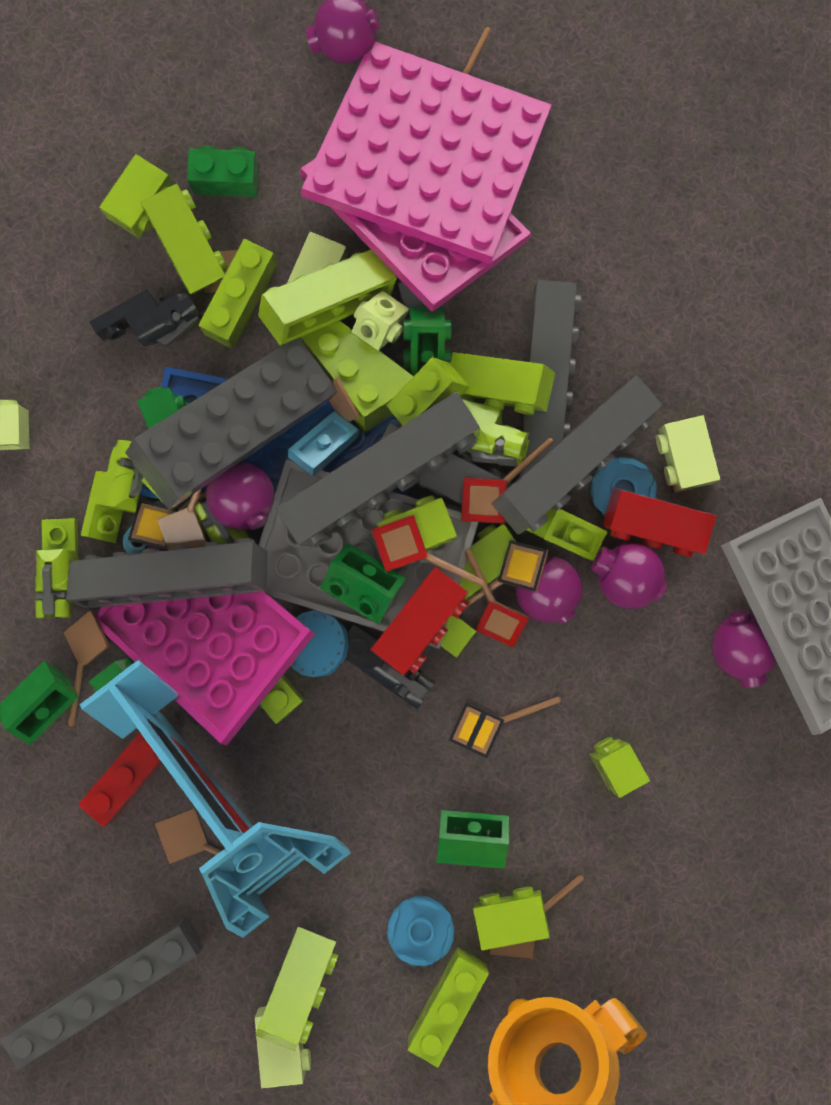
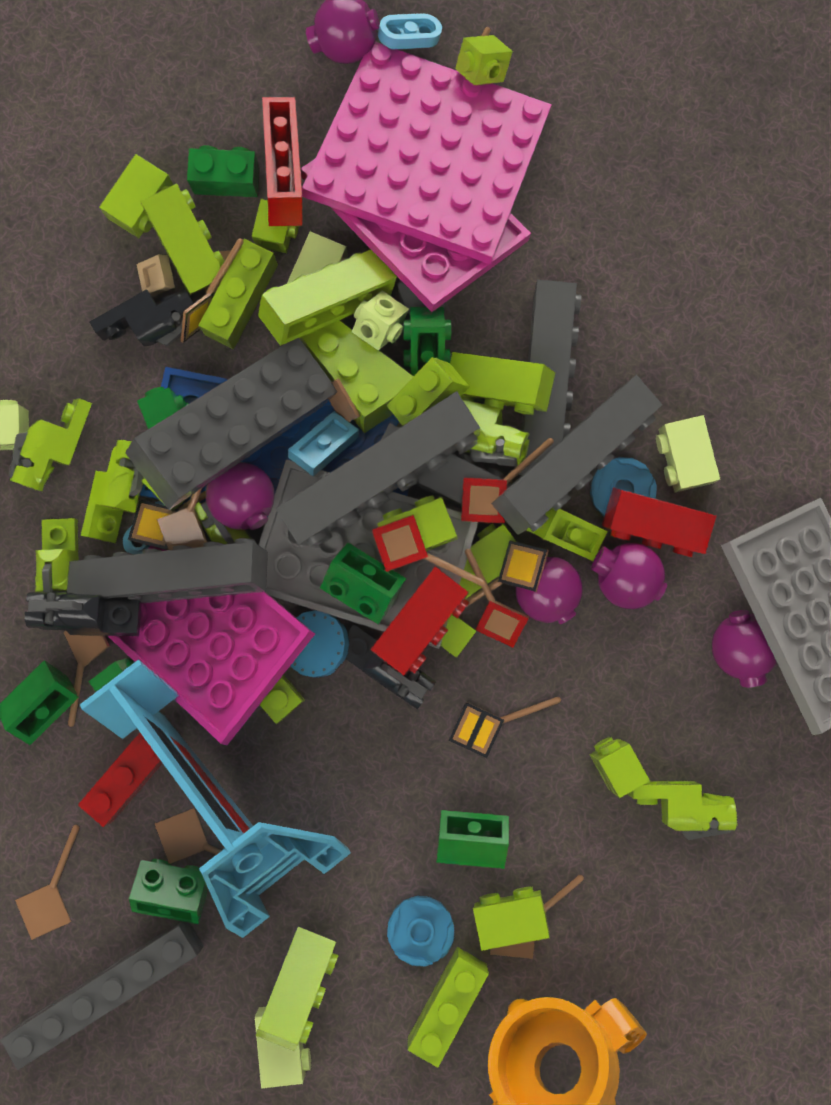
(44, 908): none -> medium nougat piece
(47, 443): none -> lime plate
(83, 614): none -> black plate
(156, 274): none -> tan plate
(168, 891): none -> green brick
(194, 314): none -> medium nougat piece
(271, 237): none -> lime brick
(282, 161): none -> red brick
(409, 31): none -> medium azure plate
(483, 60): none -> lime brick
(687, 809): none -> lime plate

